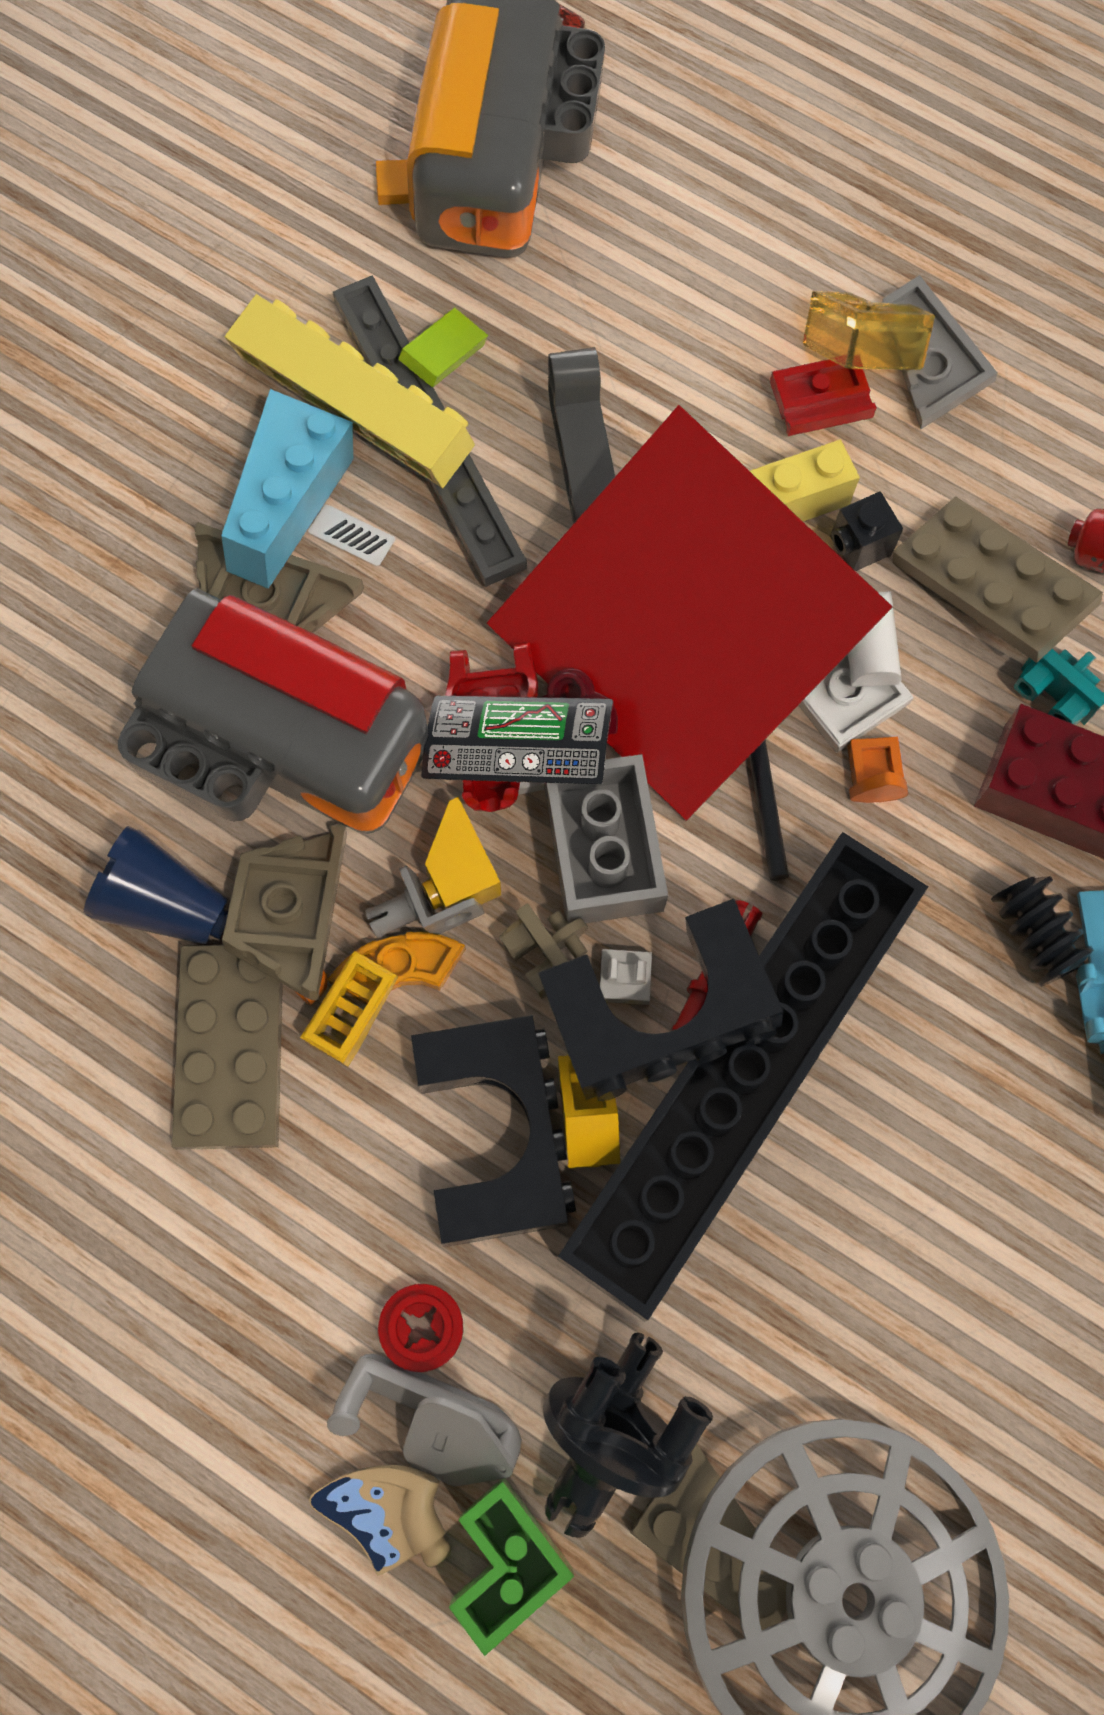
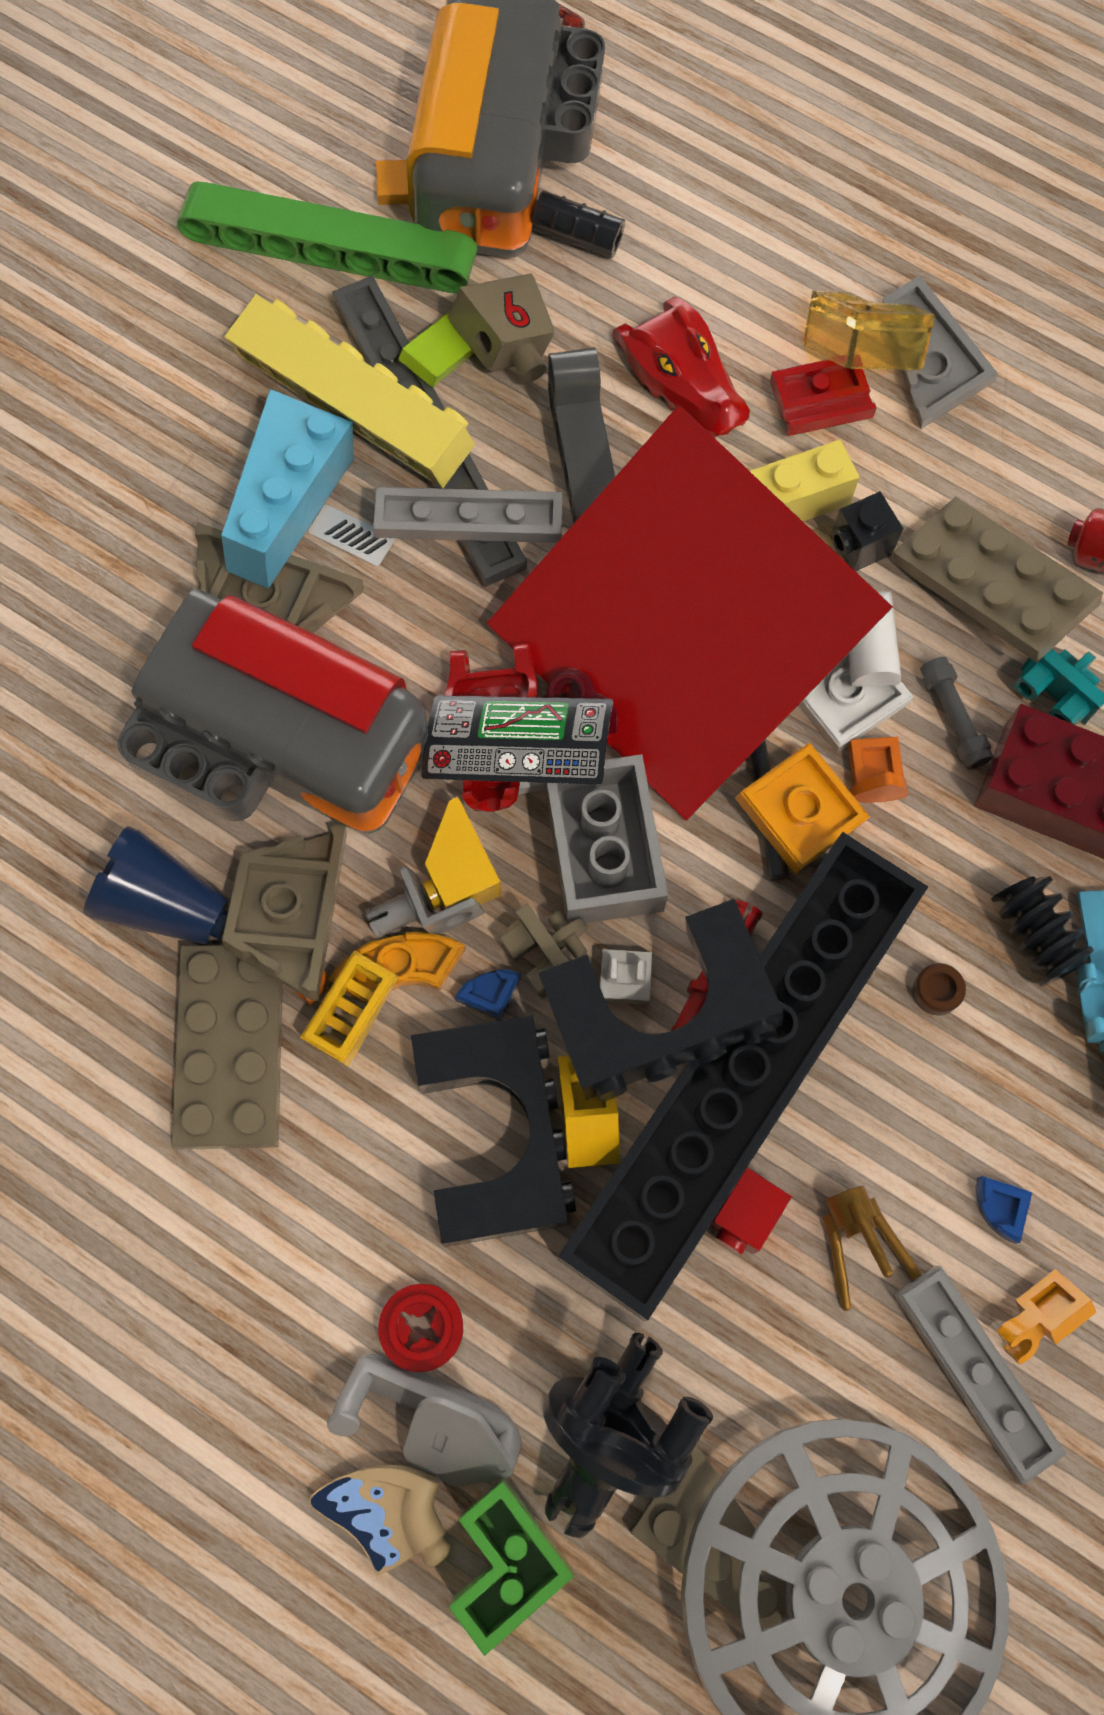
(326, 237): none -> bright green beam
(468, 514): none -> light grey plate
(489, 992): none -> blue tile
(505, 324): none -> dark tan torso
(577, 224): none -> black axle
(682, 363): none -> red animal
(749, 1214): none -> red brick
(801, 807): none -> light orange tile
(859, 1215): none -> pearl gold plant
(939, 989): none -> reddish brown tile
(973, 748): none -> dark grey bar
(980, 1375): none -> light grey tile
(1003, 1207): none -> blue tile
(1049, 1309): none -> light orange plate

